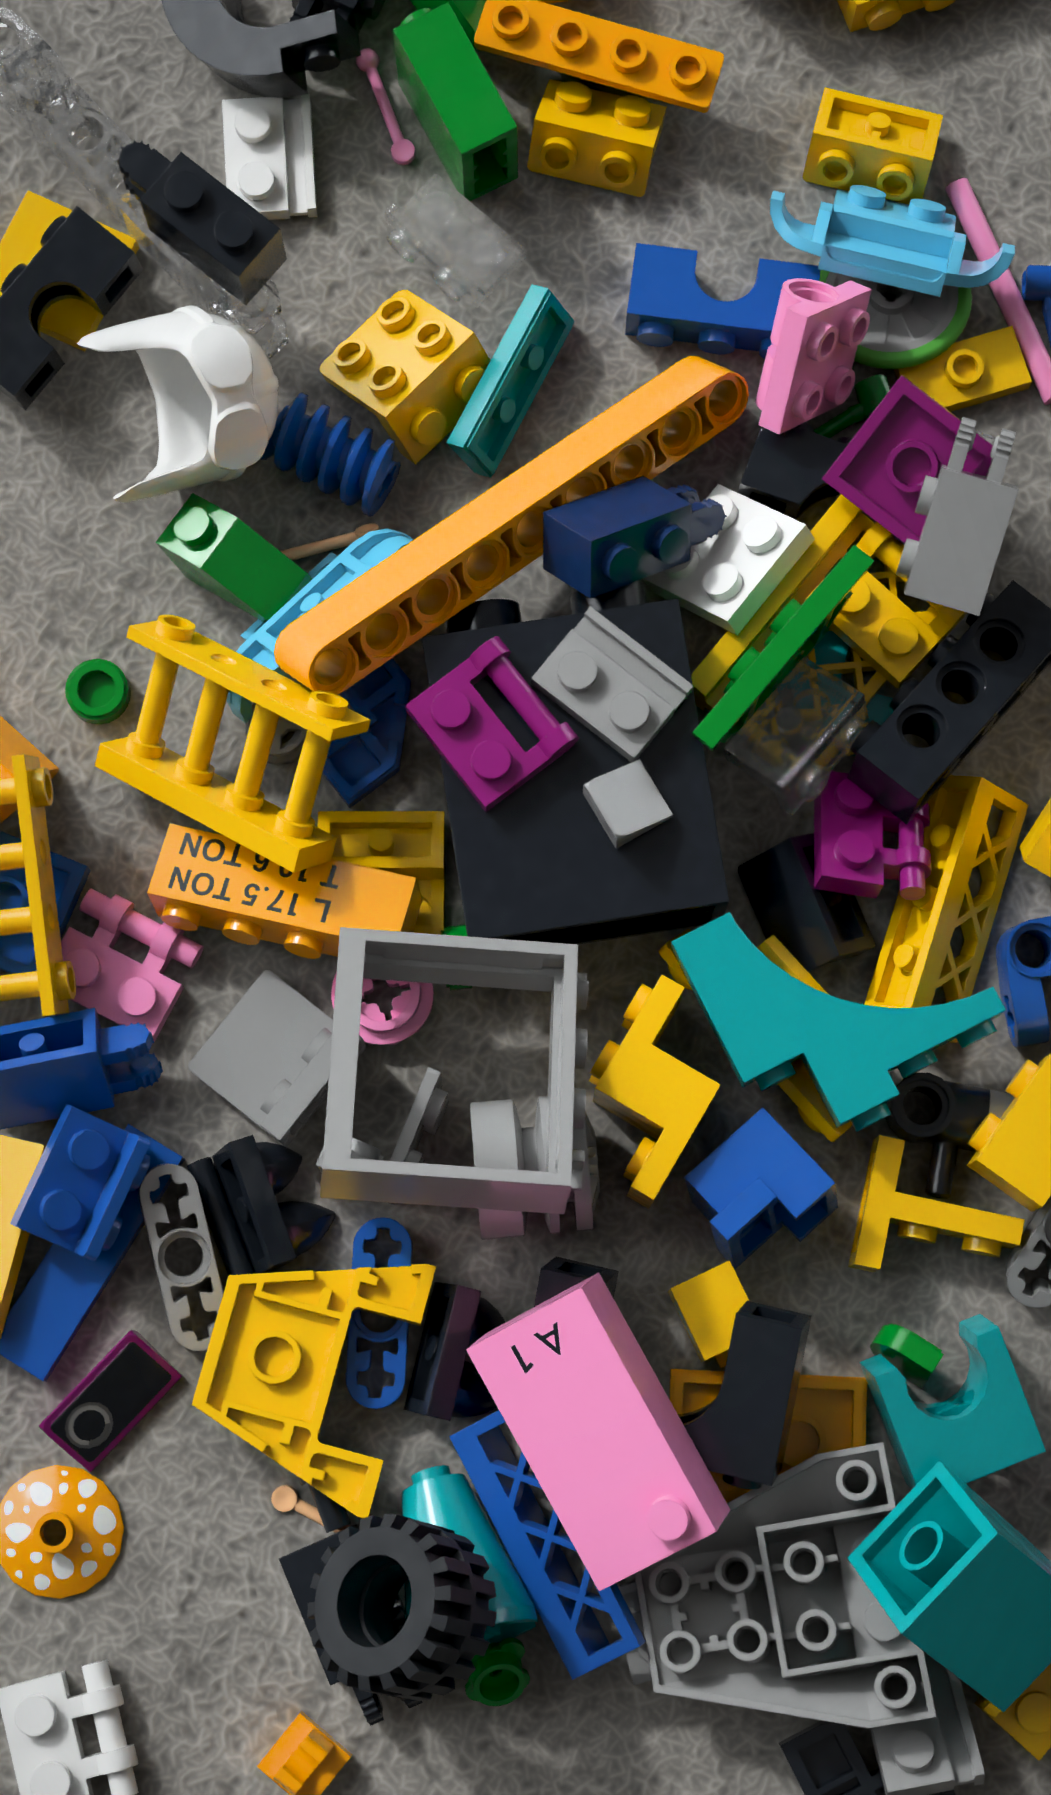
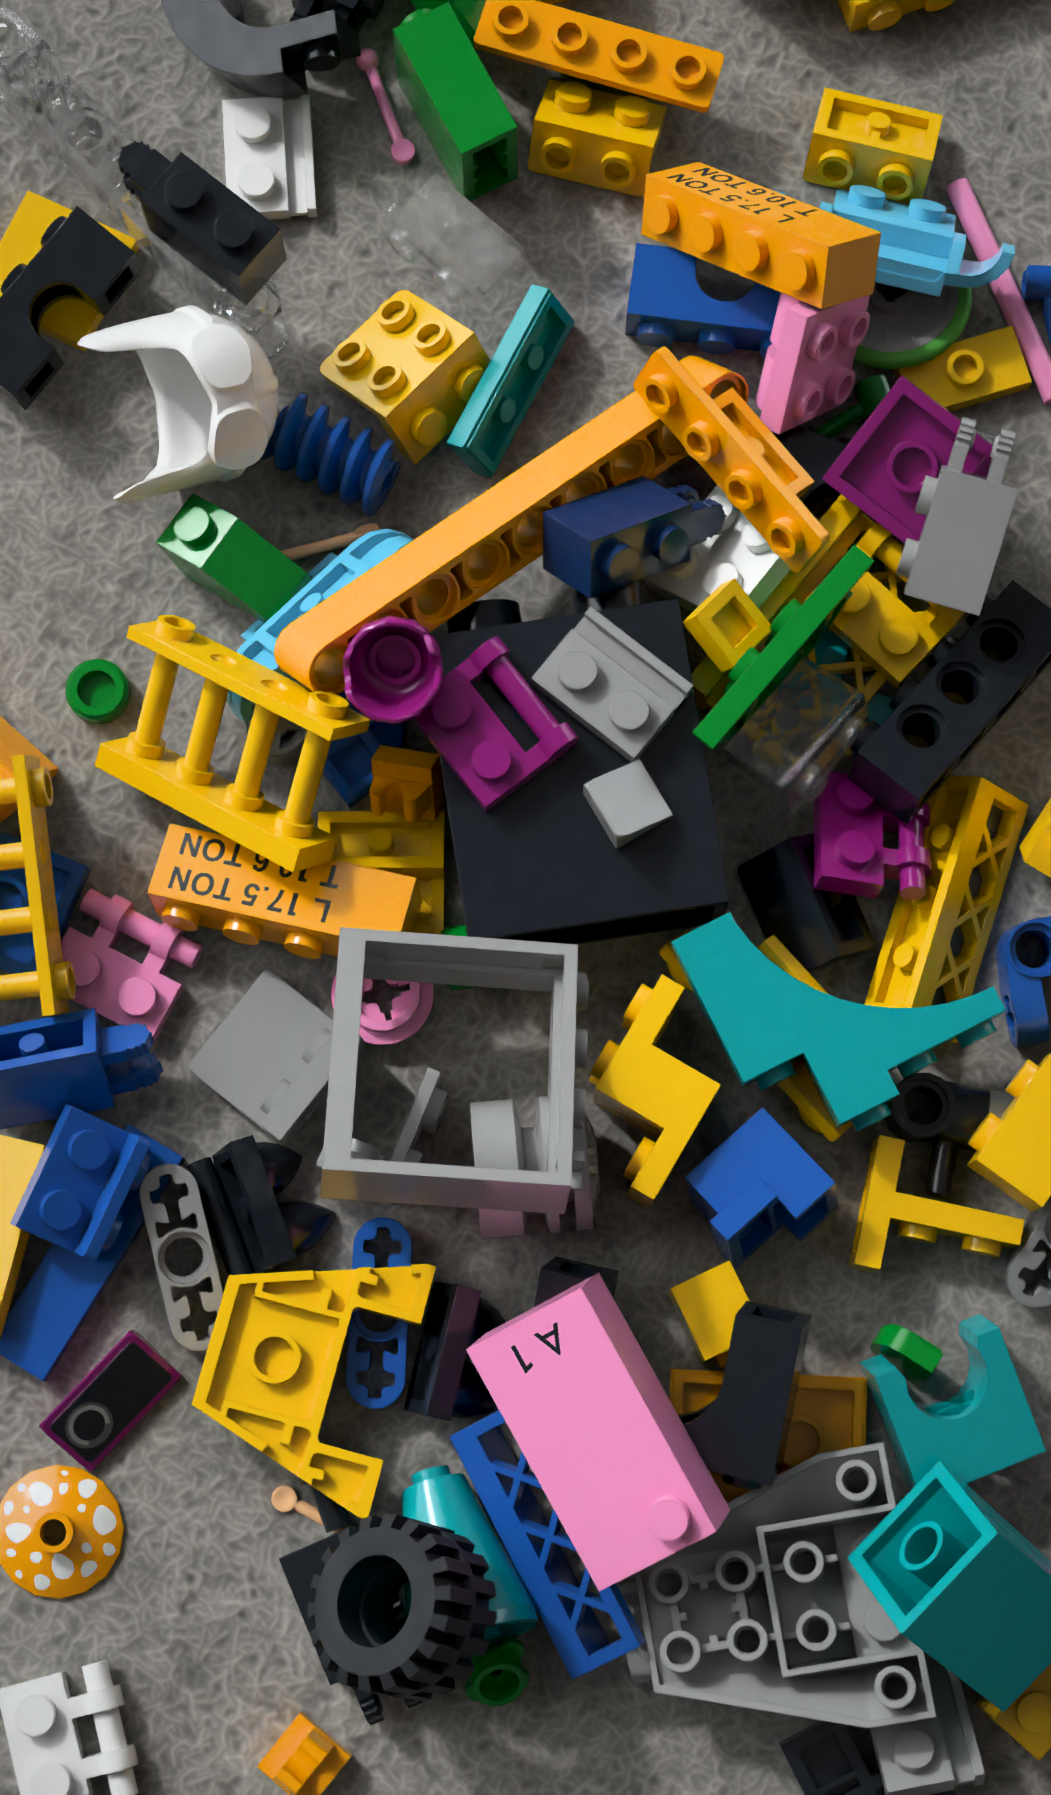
(392, 669): none -> magenta hair
(406, 783): none -> light orange tile
(727, 624): none -> yellow tile
(738, 456): none -> light orange bracket
(761, 234): none -> light orange brick

